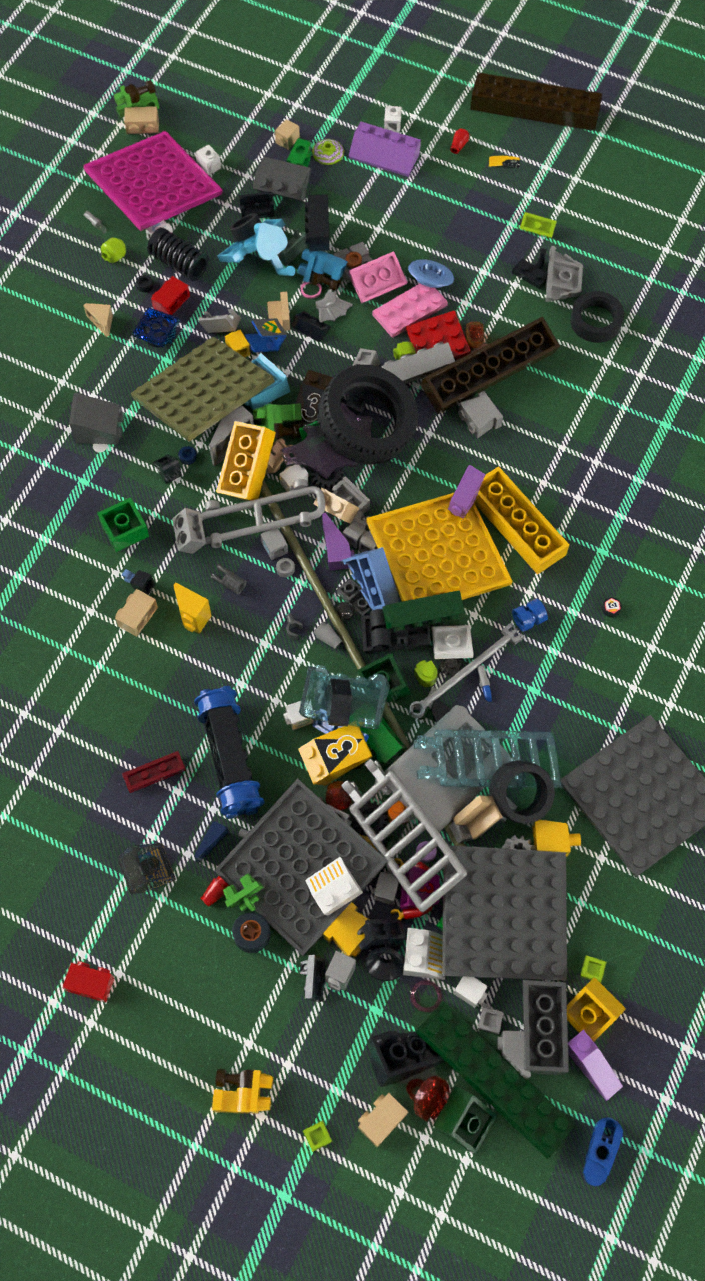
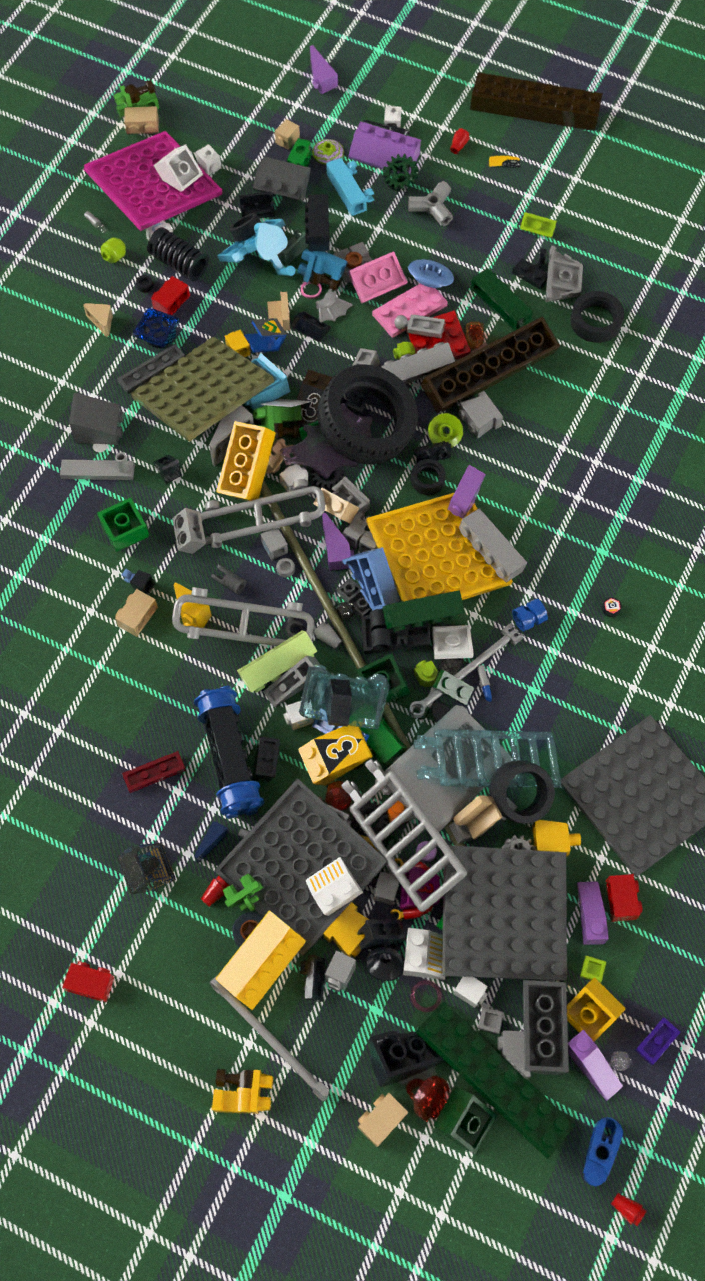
(98, 469): none -> light grey piece
(150, 368): none -> dark grey plate
(178, 168): none -> white slope
(187, 455): dark blue tile -> none
(200, 597): none -> light grey bar
(219, 323): light grey hinge -> none
(260, 960): none -> yellow slope
(266, 758): none -> black hinge
(276, 661): none -> yellowish green brick
(286, 403): none -> white sticker
(291, 682): none -> light grey slope
(317, 1136): lime tile -> none
(319, 1088): none -> light grey hinge
(323, 74): none -> medium lavender slope
(346, 186): none -> medium azure brick
(391, 128): none -> black piece
(401, 165): none -> dark green gear
(421, 325): none -> light grey plate
(428, 489): none -> black tyre
(433, 203): none -> light grey piece
(437, 425): none -> lime dish
(437, 452): none -> black hinge
(453, 687): none -> plate
(492, 545): none -> light grey brick
(501, 299): none -> dark green brick
(520, 521): yellow brick -> none
(592, 914): none -> medium lavender slope
(620, 1061): none -> clear plate
(623, 897): none -> red brick
(629, 1209): none -> red cone
(657, 1041): none -> dark purple plate

